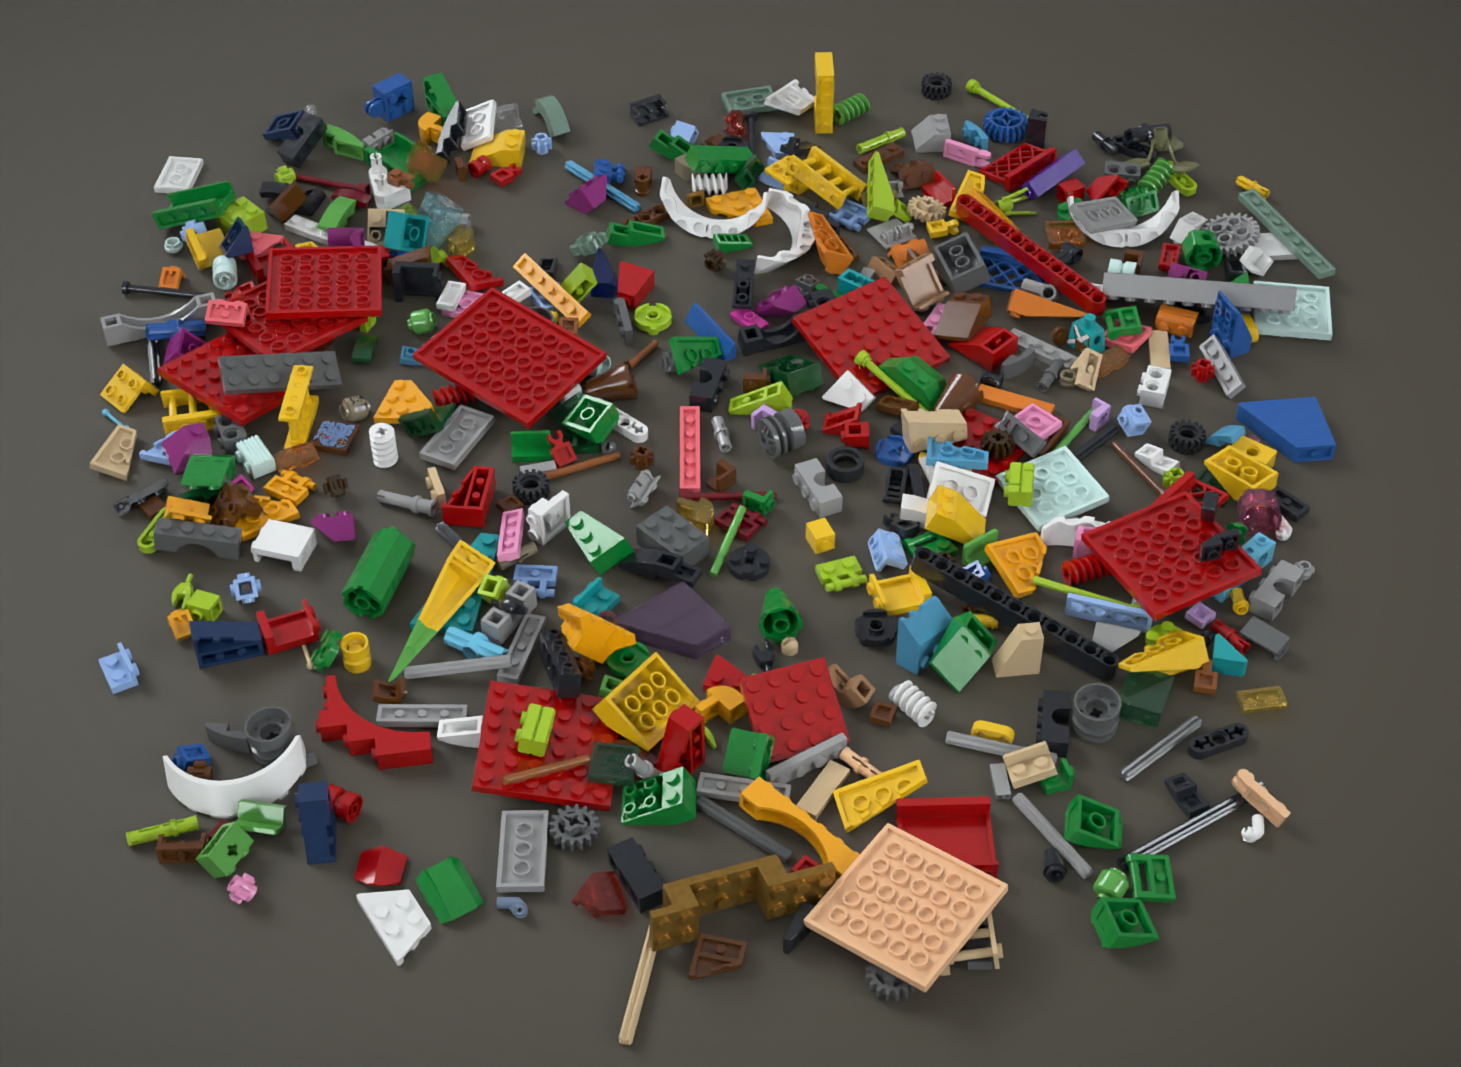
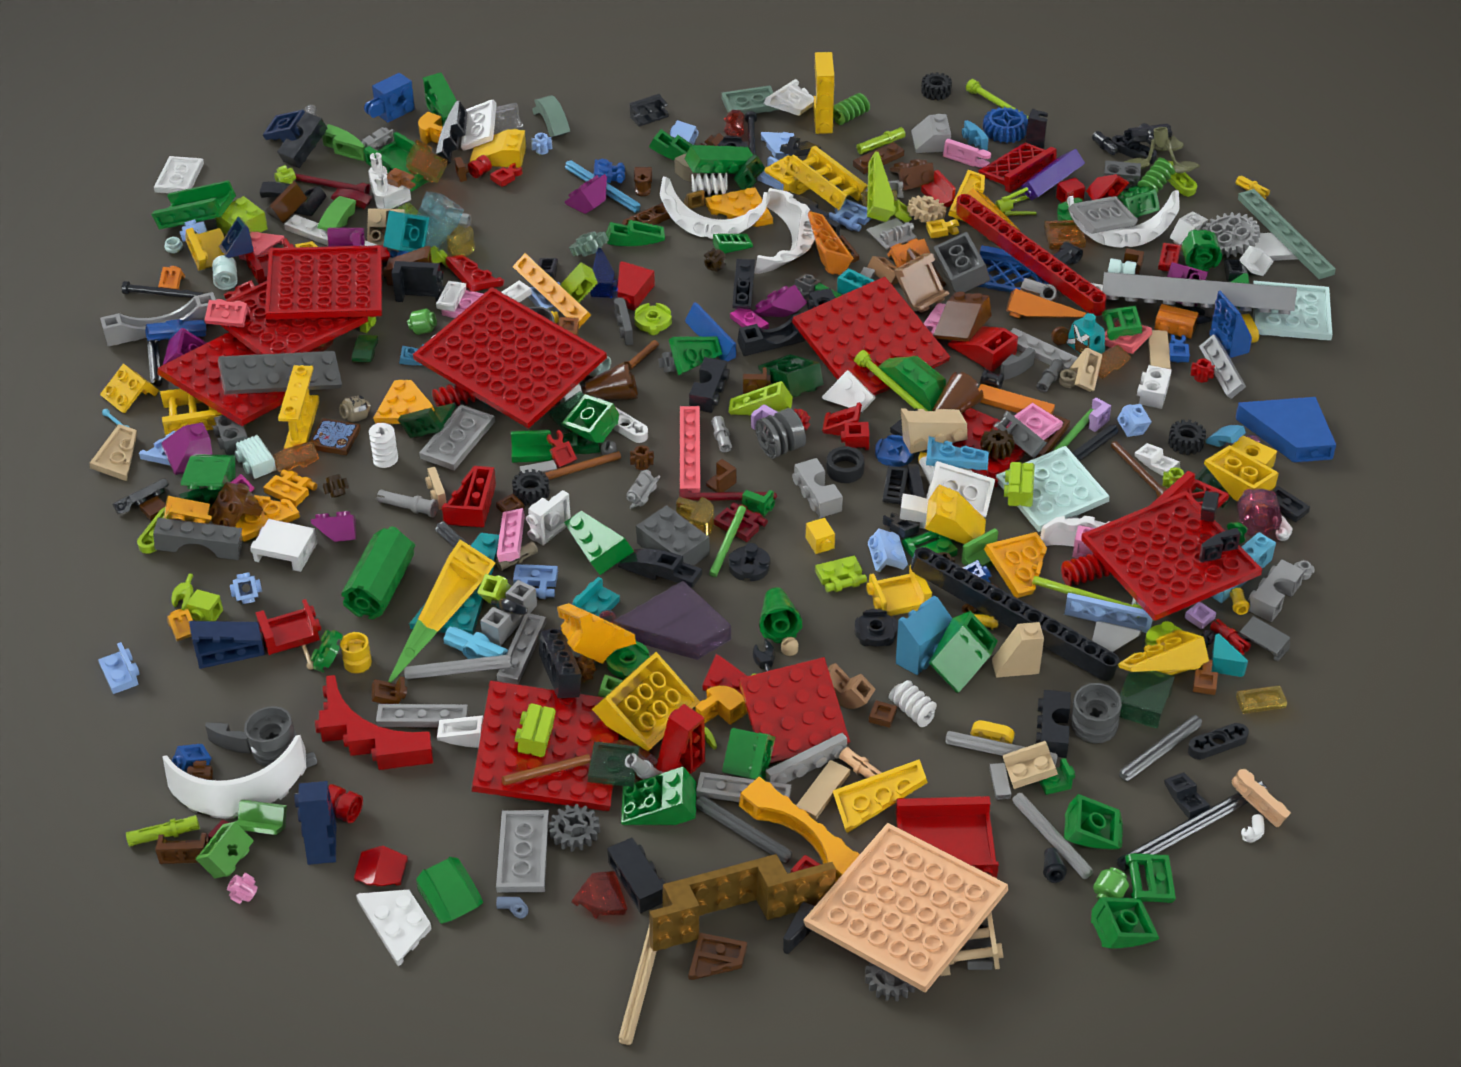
(893, 405): reddish brown plate -> none

